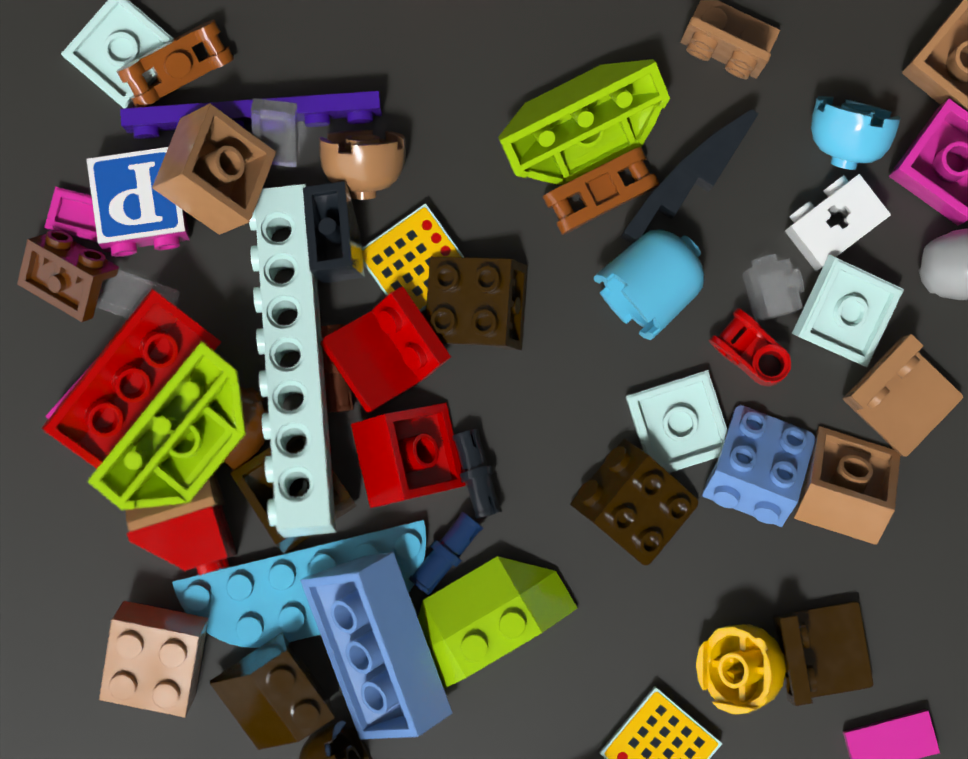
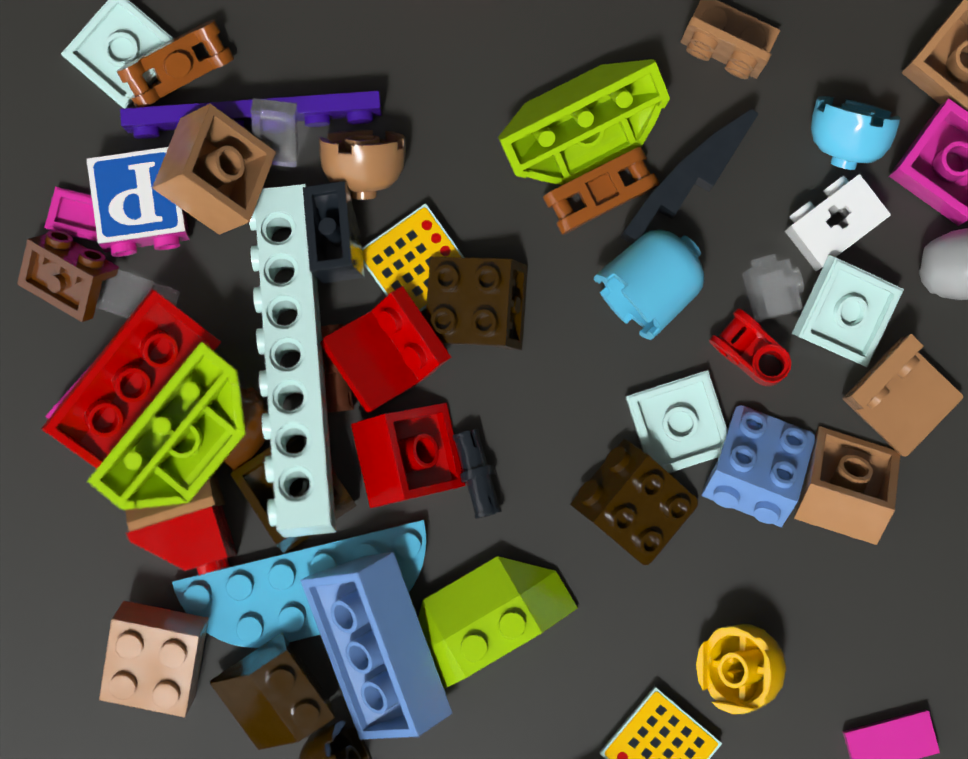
(445, 553): dark blue pin -> none
(823, 652): dark brown bracket -> none

